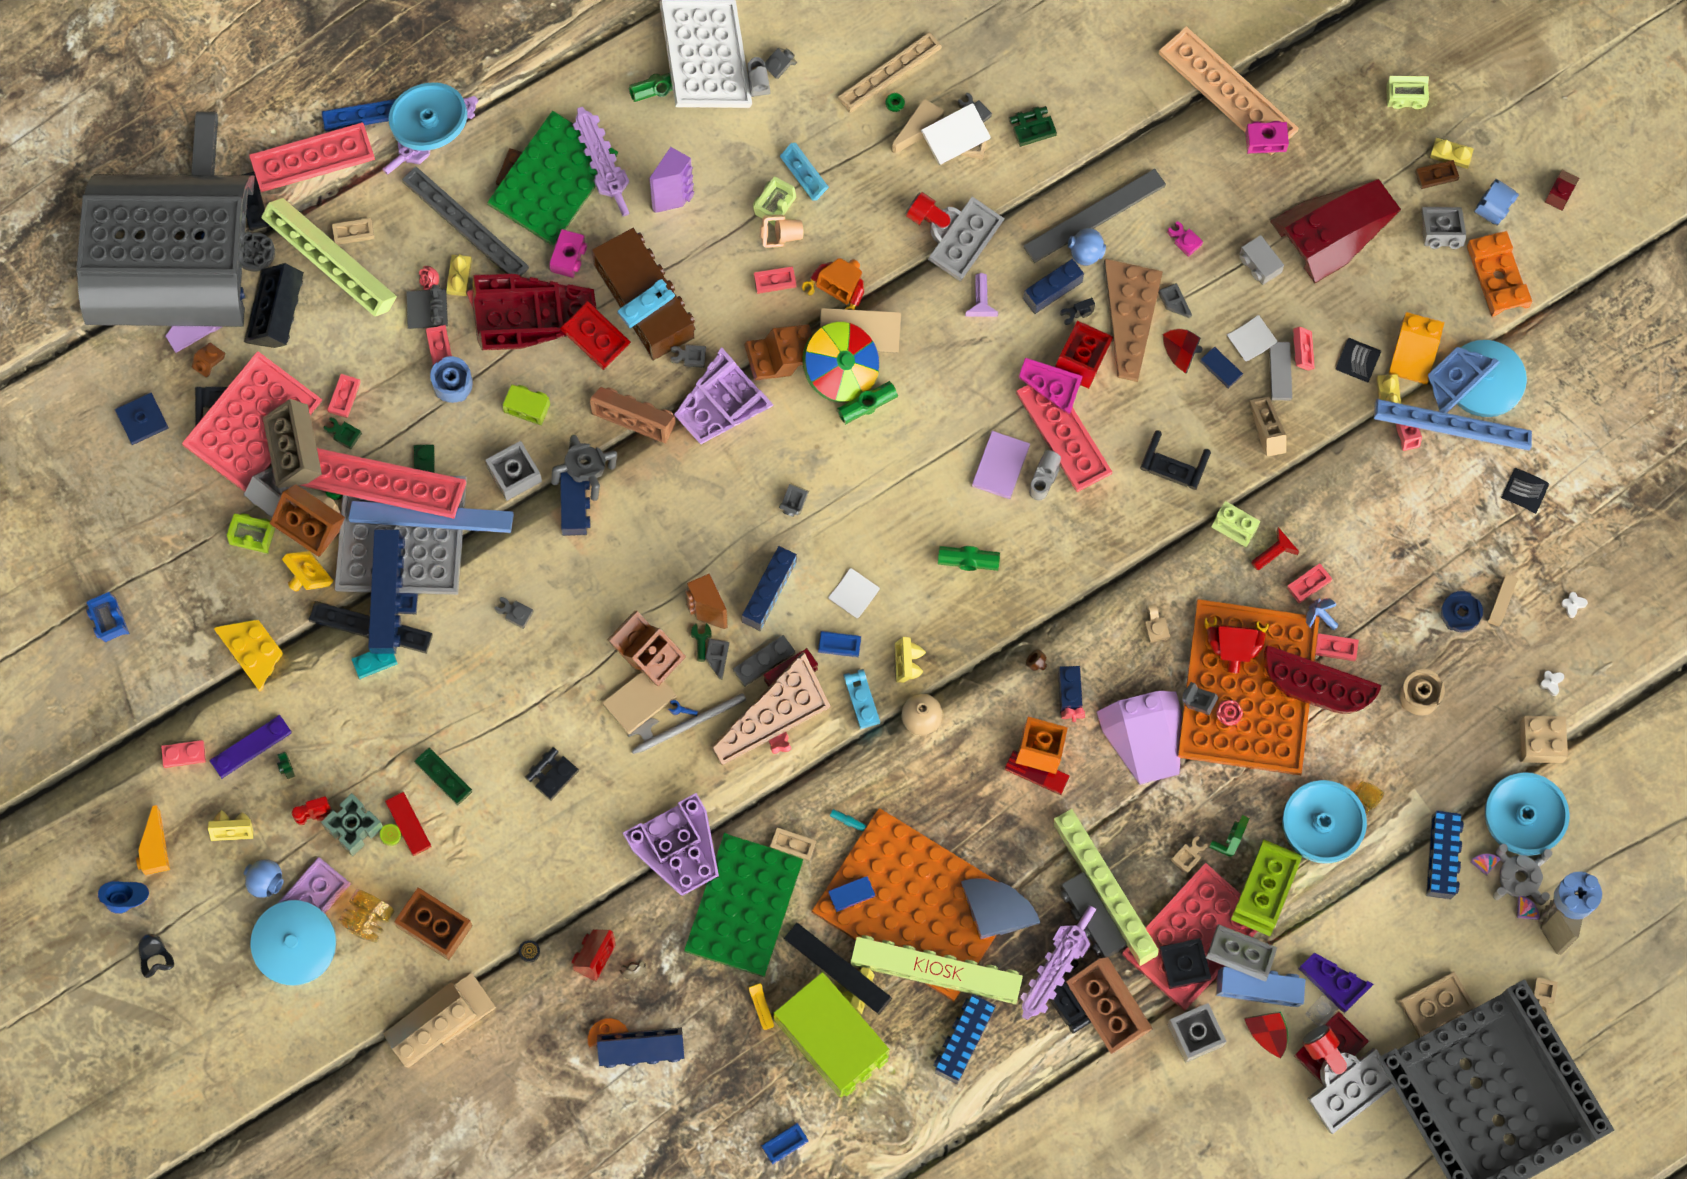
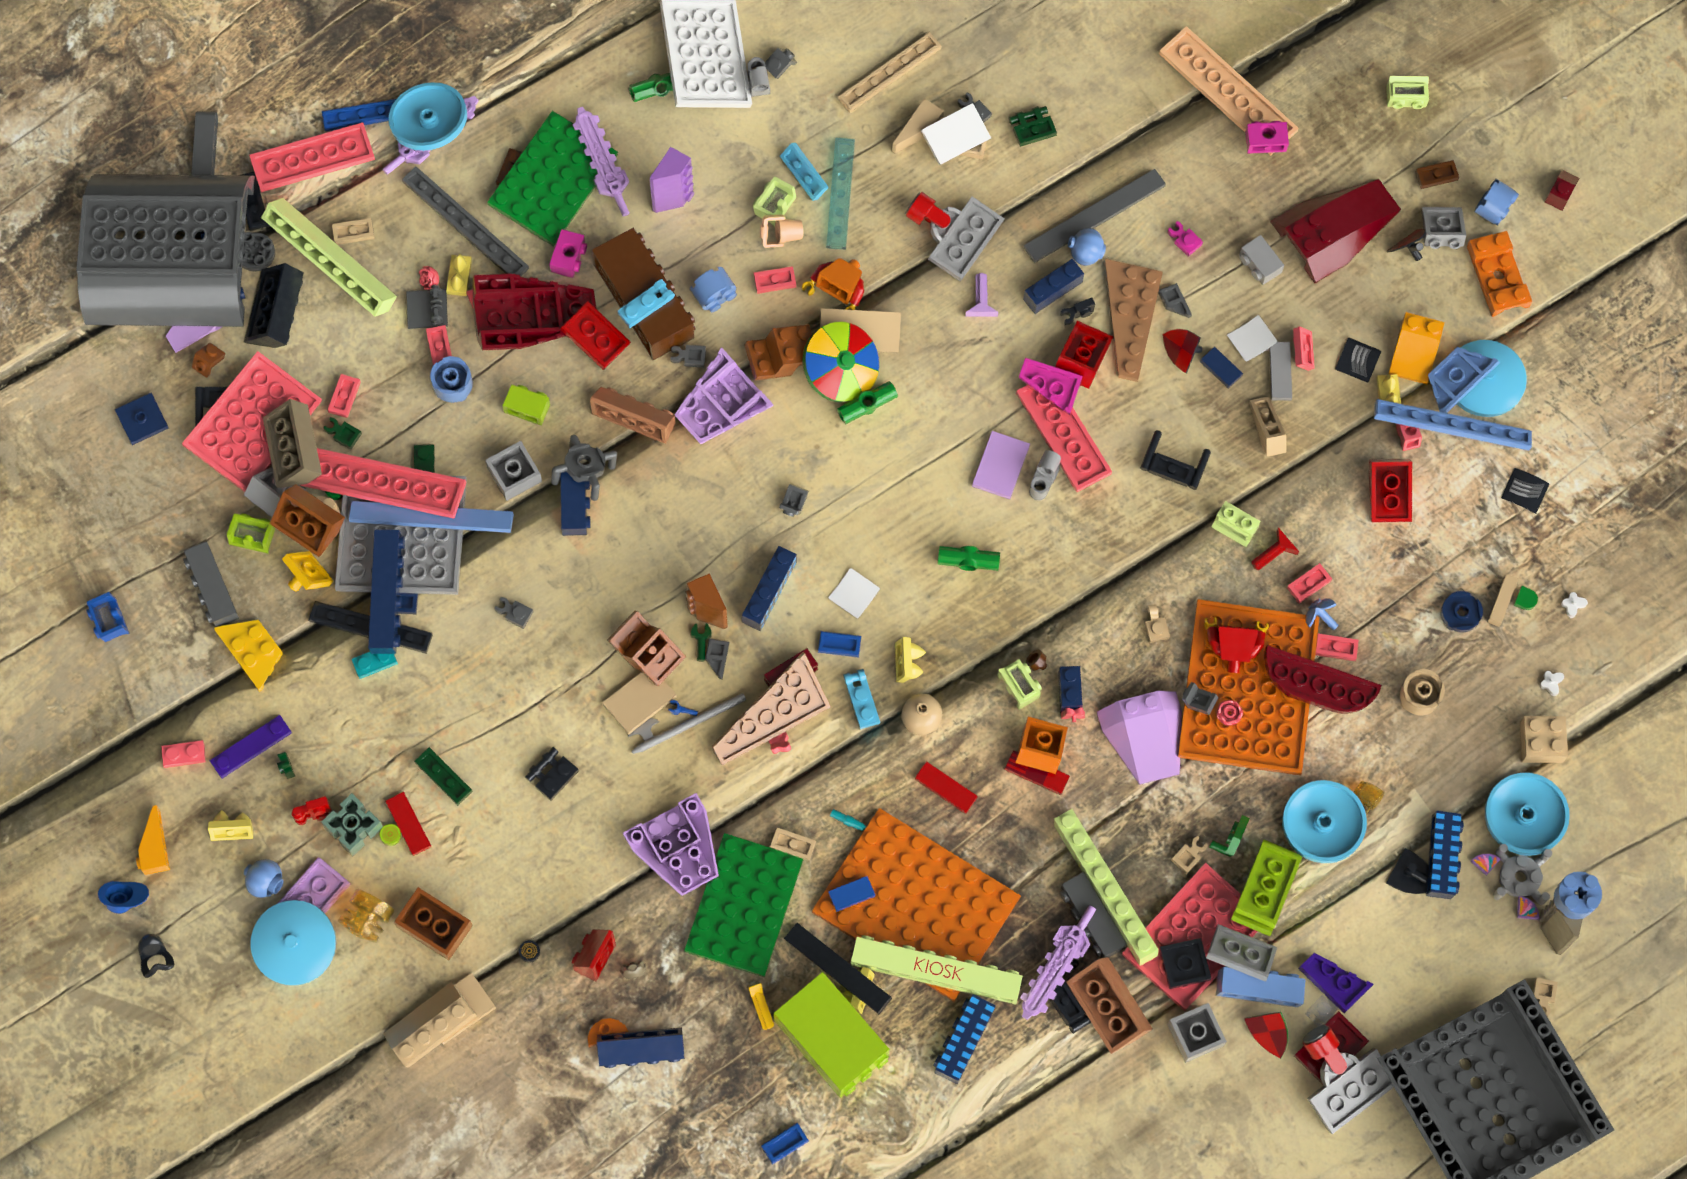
(211, 584): none -> dark grey brick
(713, 289): none -> medium blue brick
(764, 660): dark grey plate -> none
(840, 193): none -> clear light blue tile
(895, 97): green plate -> none
(946, 787): none -> red tile
(997, 907): sand blue brick -> none
(1020, 683): none -> yellowish green window
(1390, 490): none -> red slope
(1409, 242): none -> shield
(1409, 874): none -> black shield
(1436, 1004): tan tile -> none
(1446, 151): light yellow tile -> none
(1526, 599): none -> green tile

